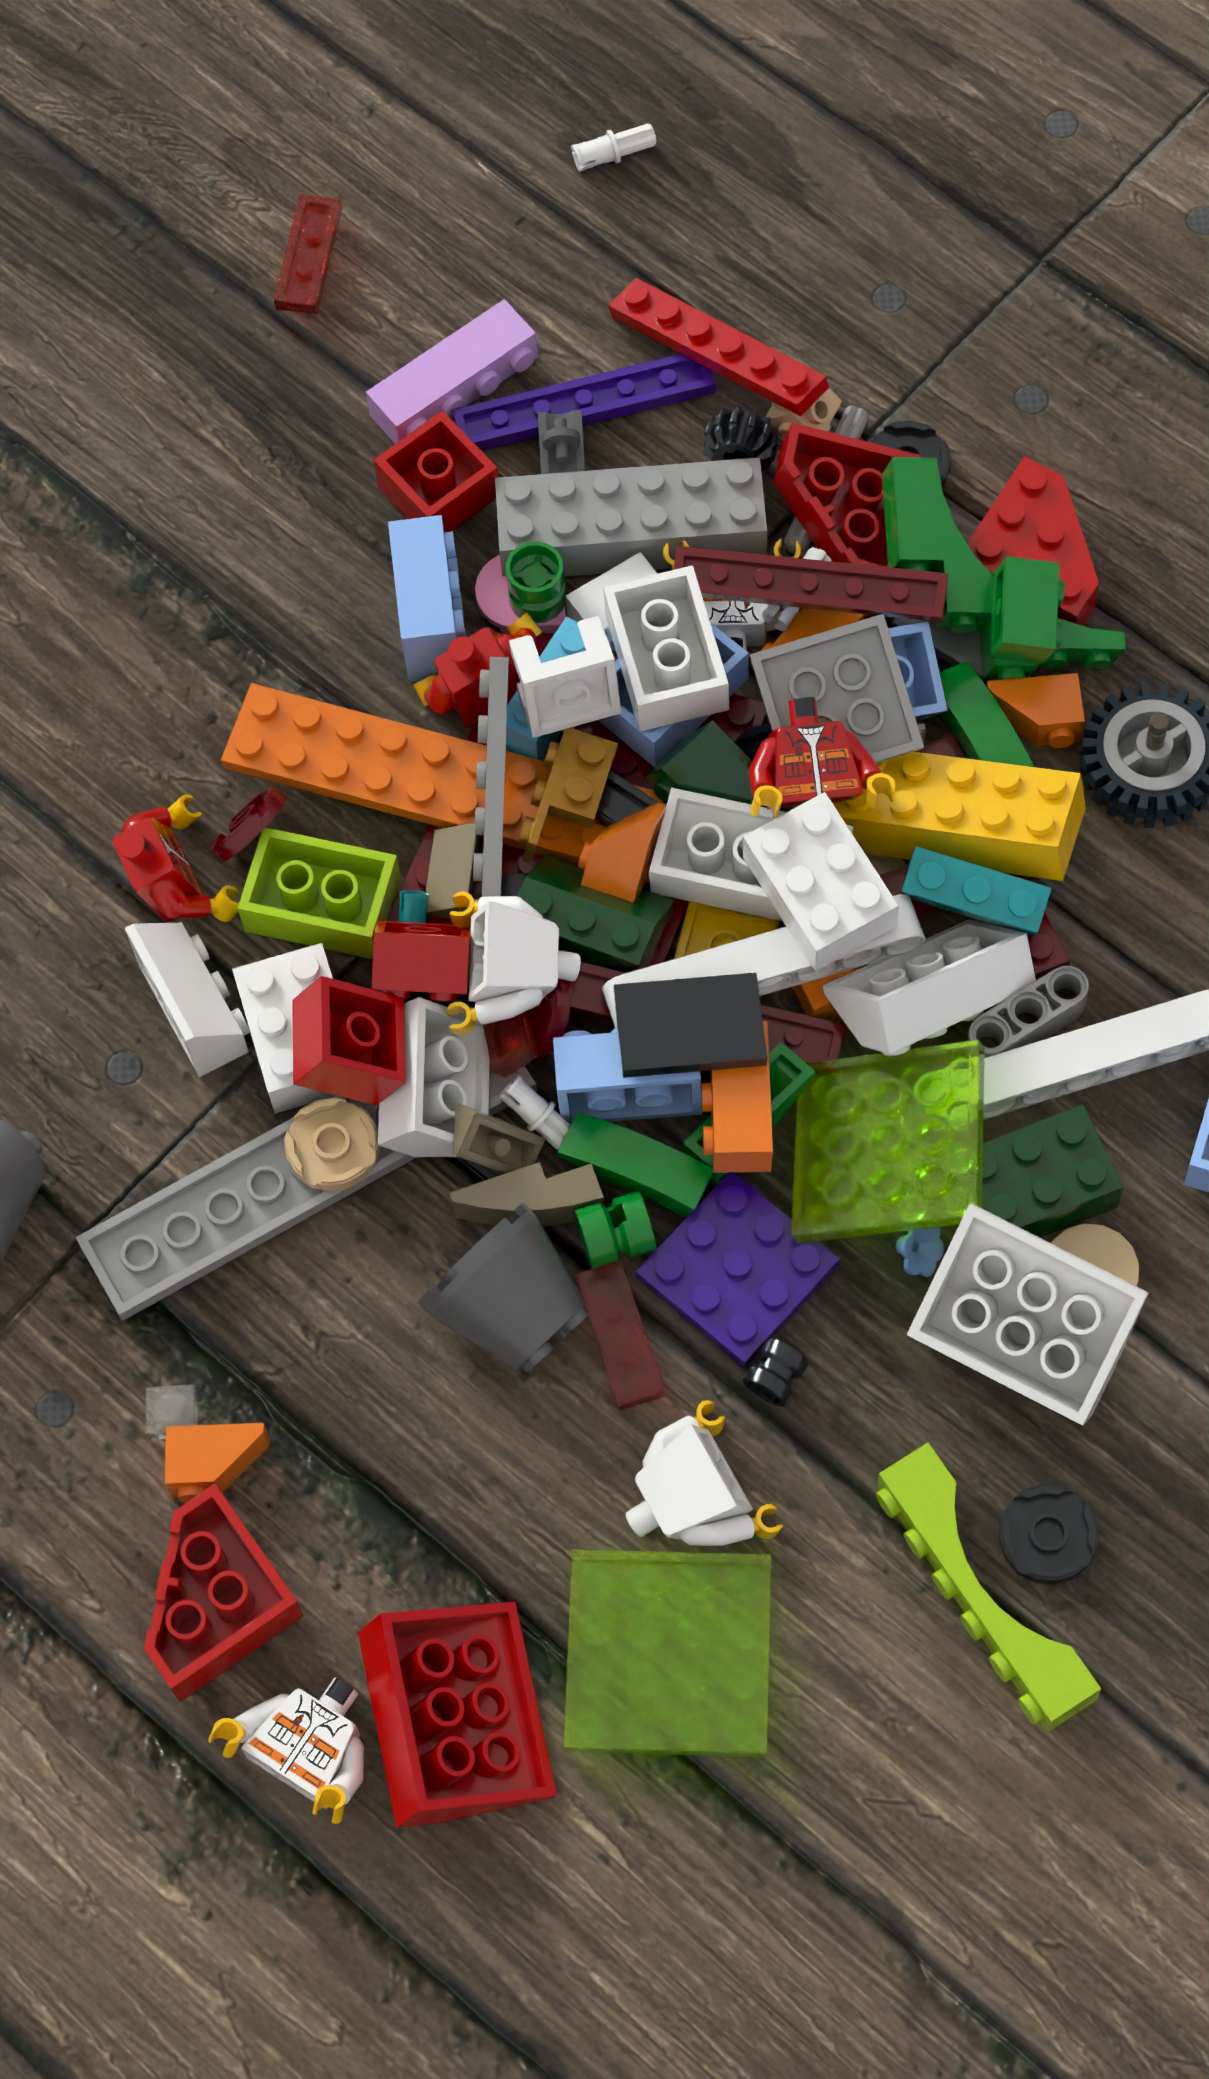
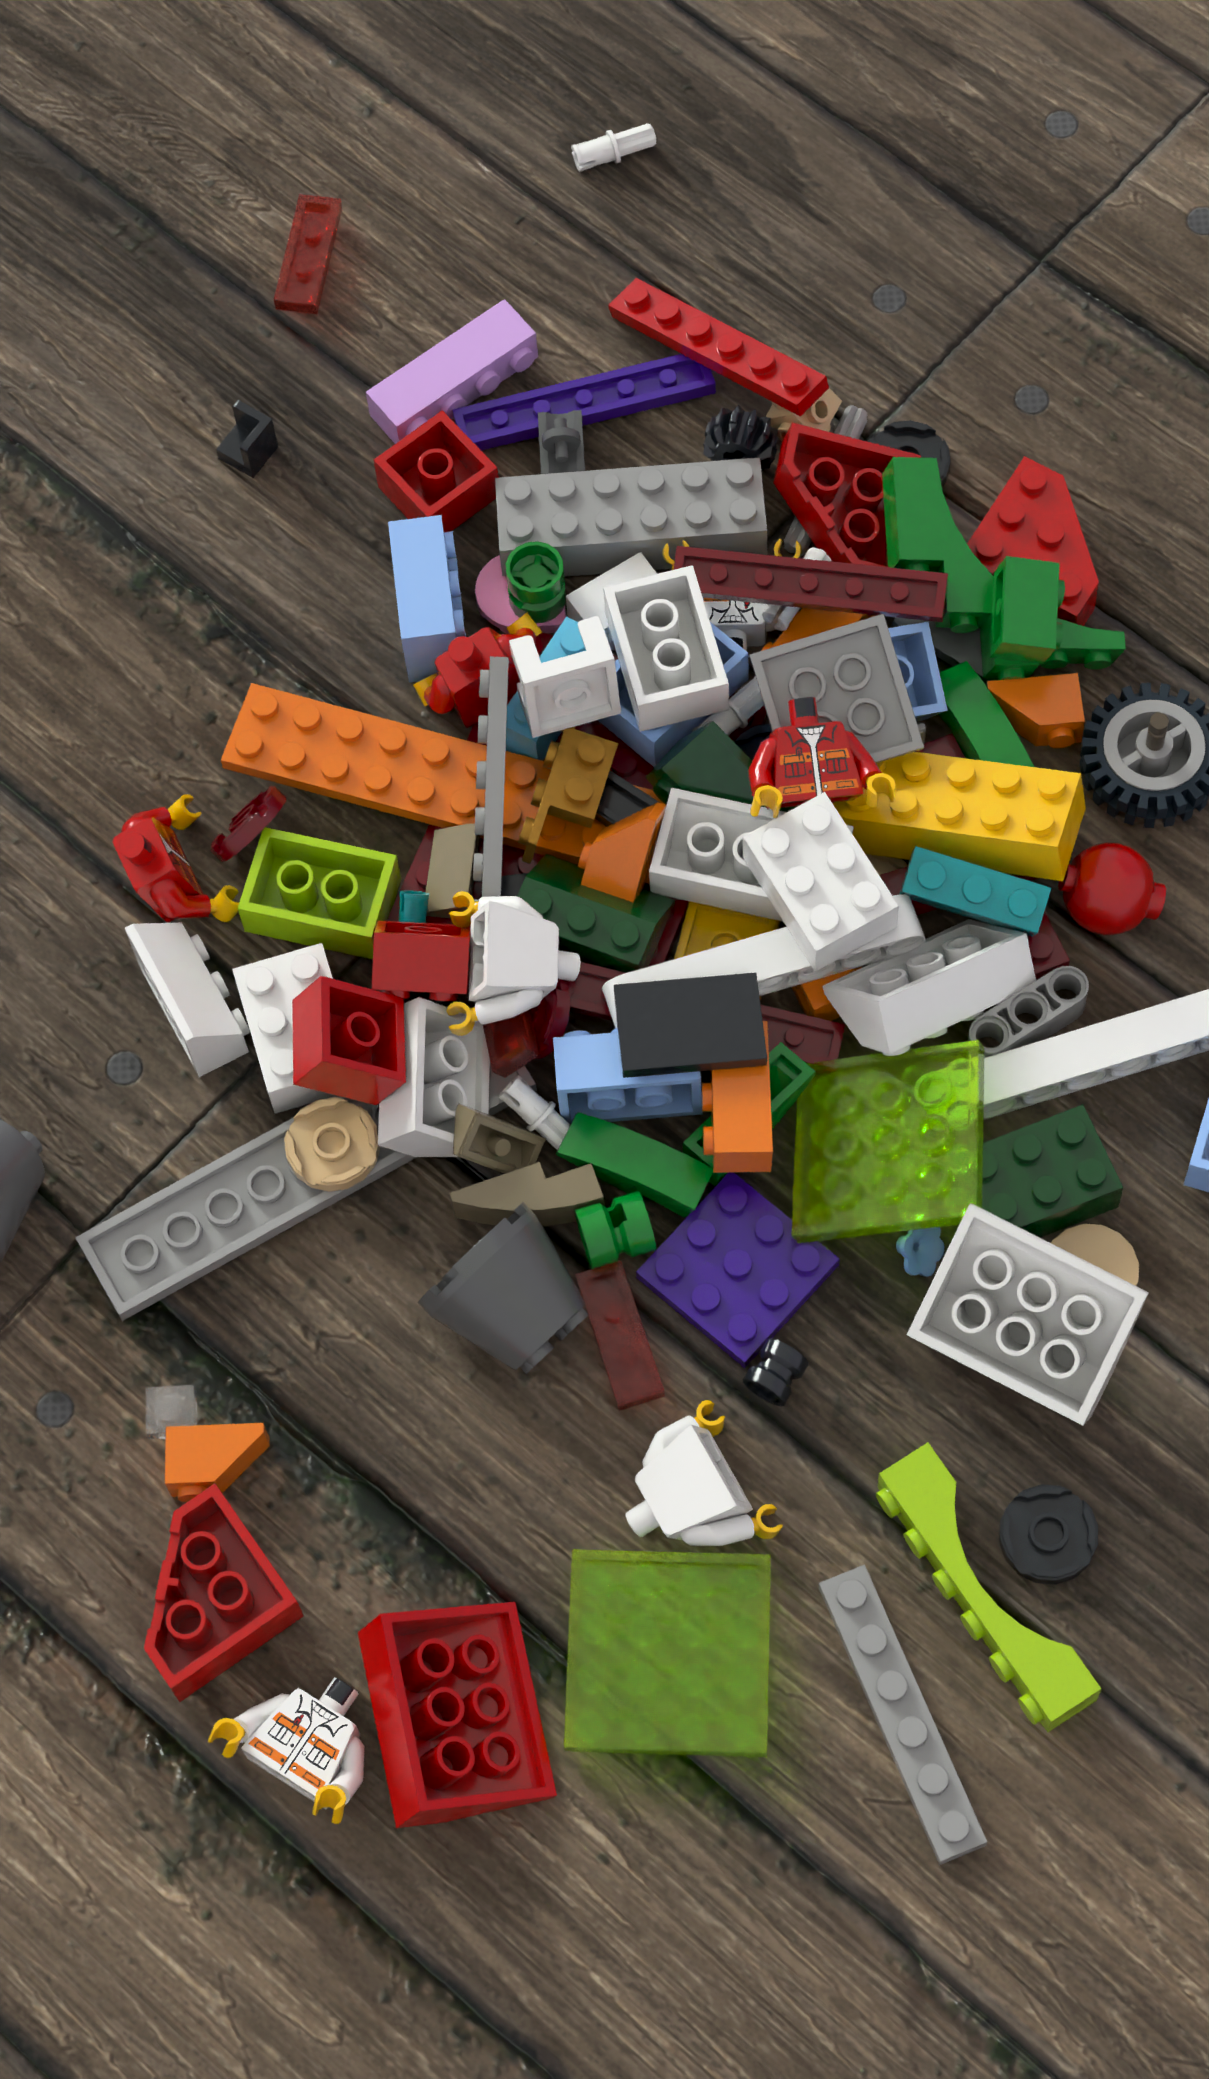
(250, 440): none -> black panel
(741, 707): none -> white axle
(902, 1715): none -> light grey plate
(1111, 889): none -> red brick

